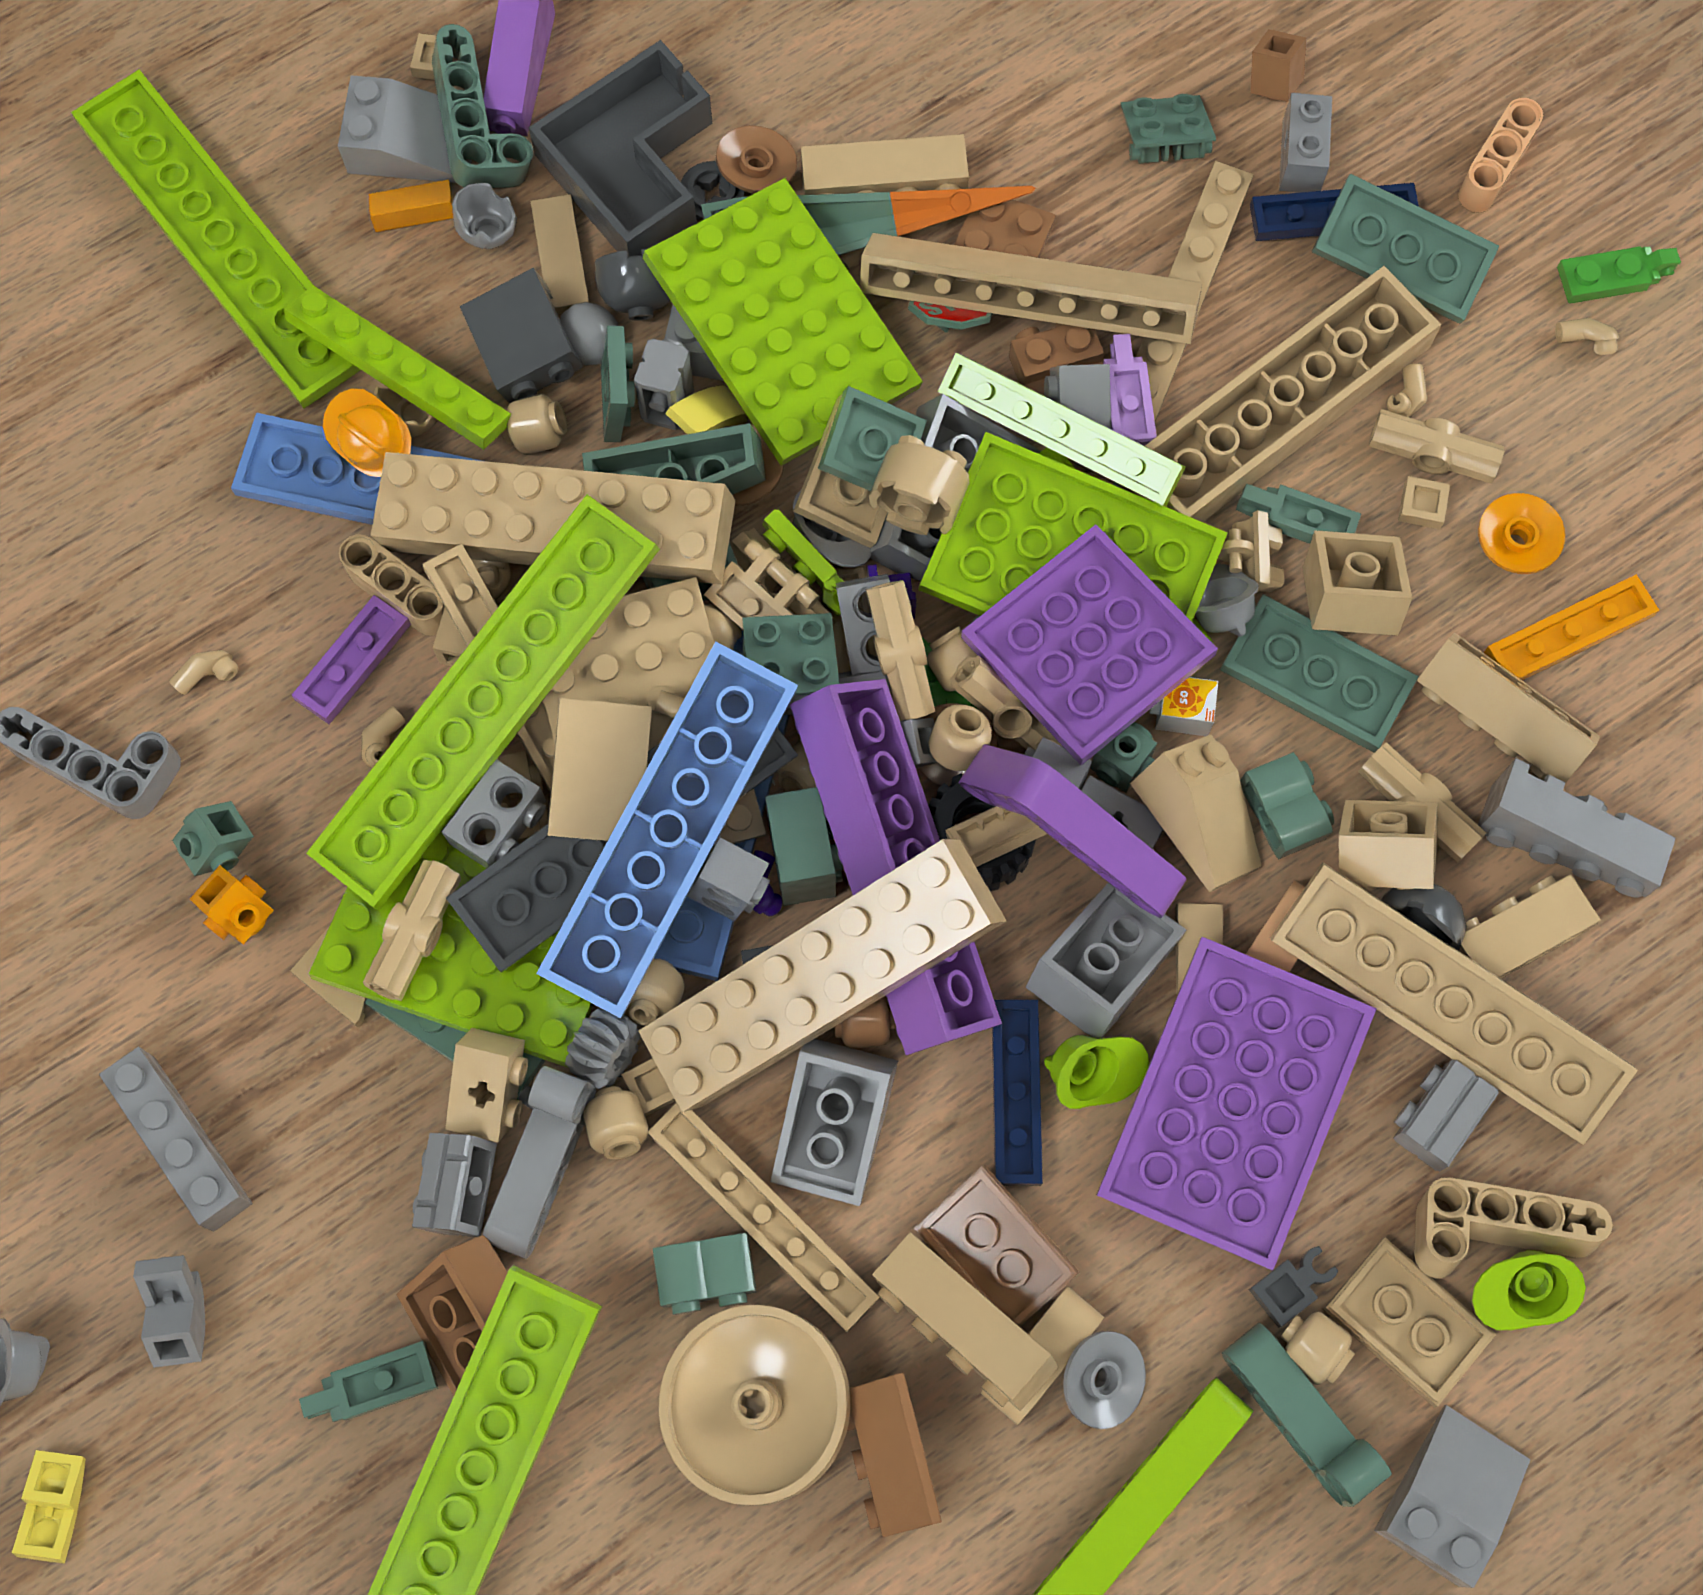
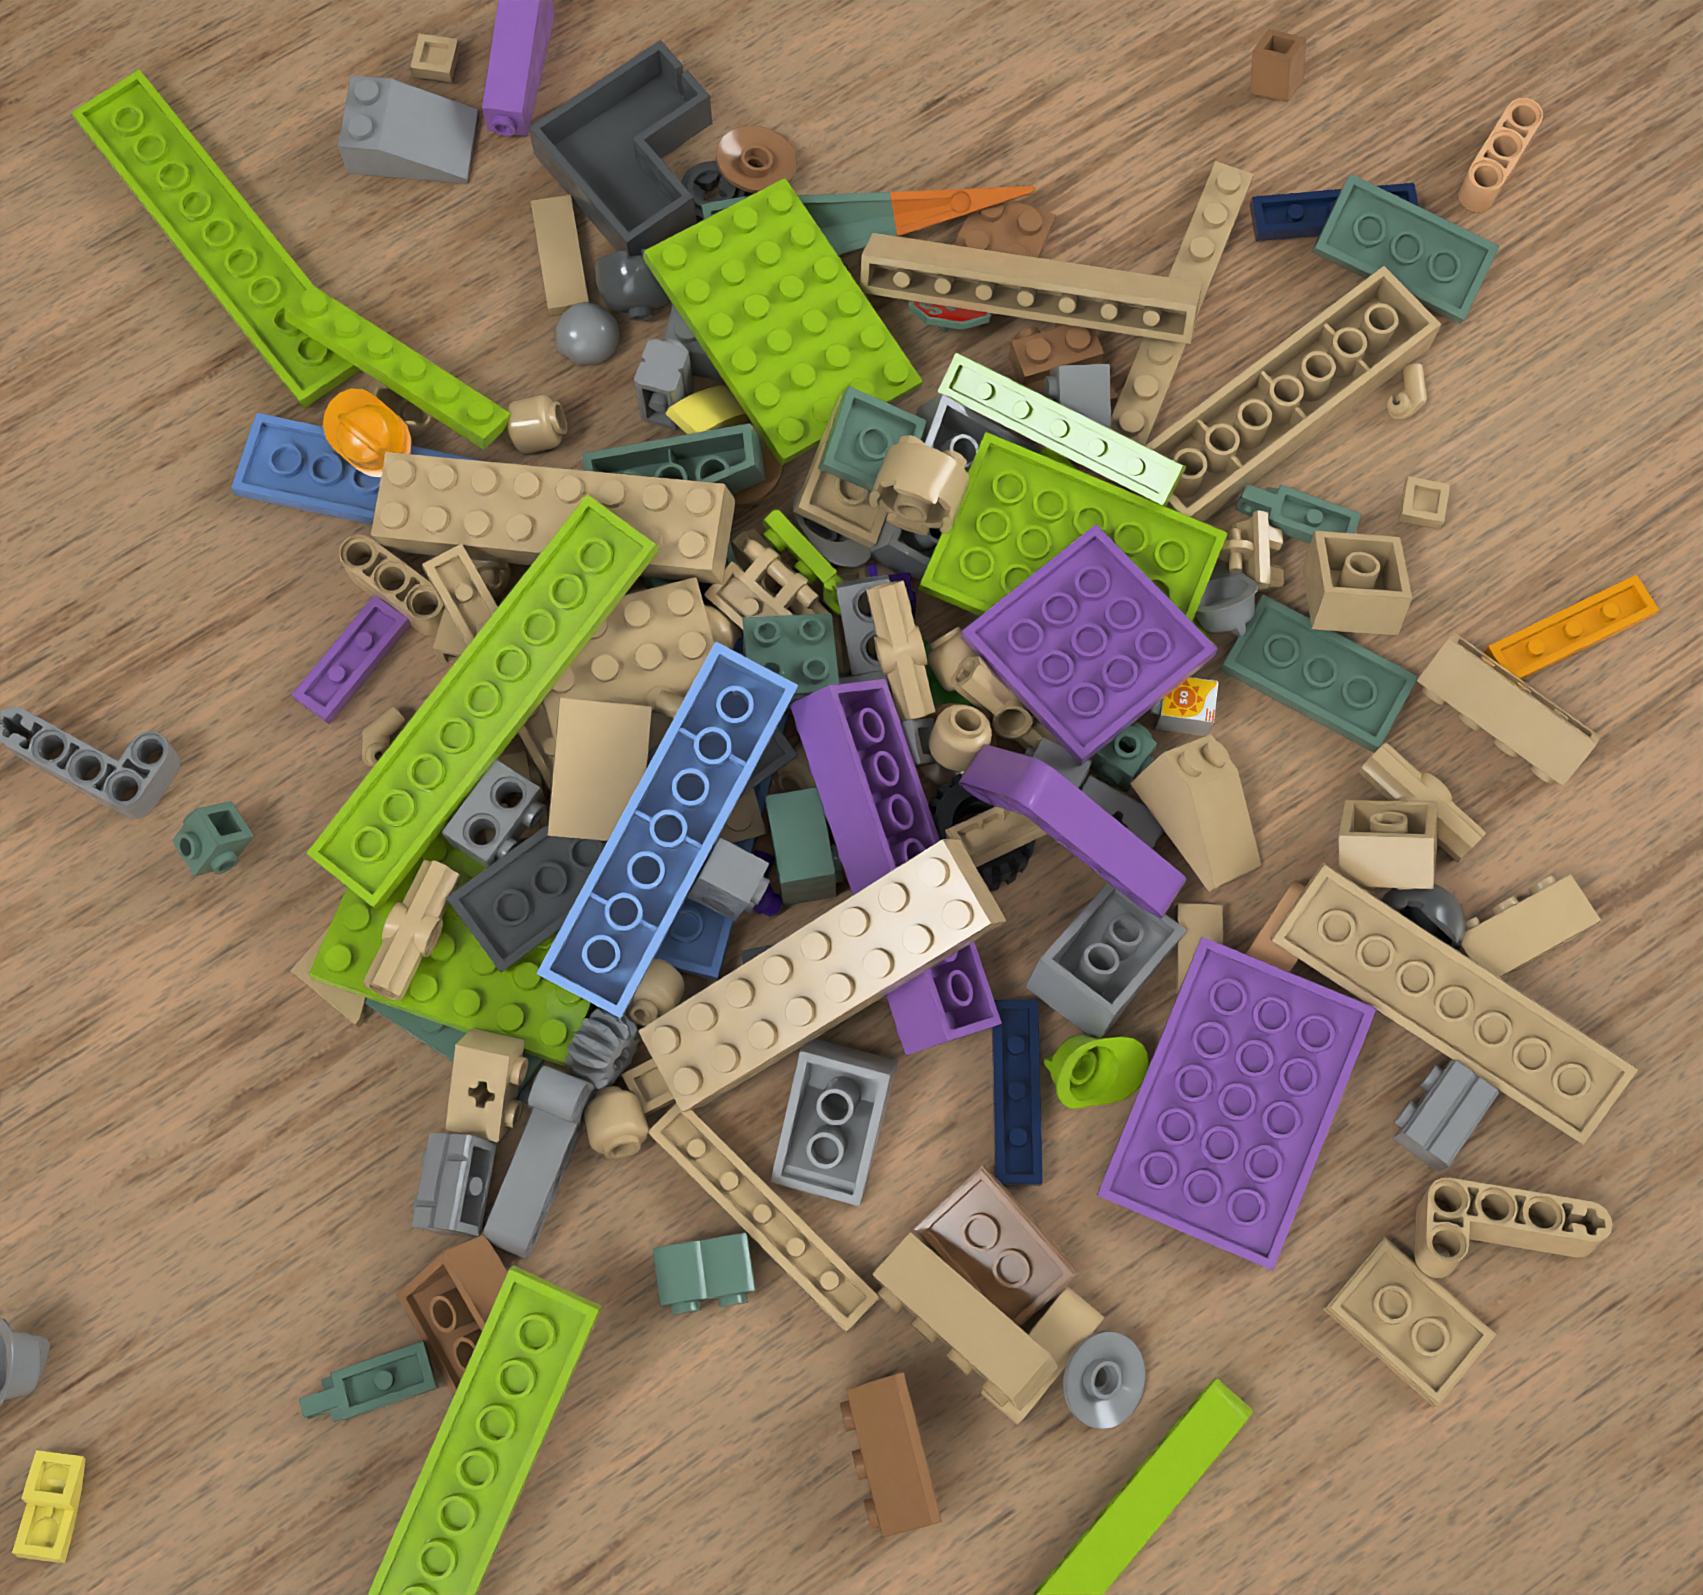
(173, 1312): light grey brick -> none
(175, 1139): light grey brick -> none
(204, 664): tan arm -> none
(232, 905): light orange brick -> none
(411, 205): light orange slope -> none
(469, 107): sand green beam -> none
(483, 216): light grey hair -> none
(521, 337): dark grey panel -> none
(616, 389): sand green plate -> none
(754, 1405): tan dish -> none
(867, 1027): medium nougat head -> none
(886, 166): tan brick -> none
(1130, 392): lavender hinge -> none
(1168, 122): sand green hinge -> none
(1286, 805): sand green brick -> none
(1288, 1290): dark grey plate -> none
(1305, 143): light grey brick -> none
(1318, 1347): tan head -> none
(1341, 1463): sand green beam -> none
(1436, 446): tan piece -> none
(1455, 1498): light grey slope -> none
(1528, 1291): lime piece -> none
(1532, 521): light orange dish -> none
(1574, 832): light grey wedge -> none
(1590, 329): tan arm -> none
(1615, 272): bright green hinge -> none

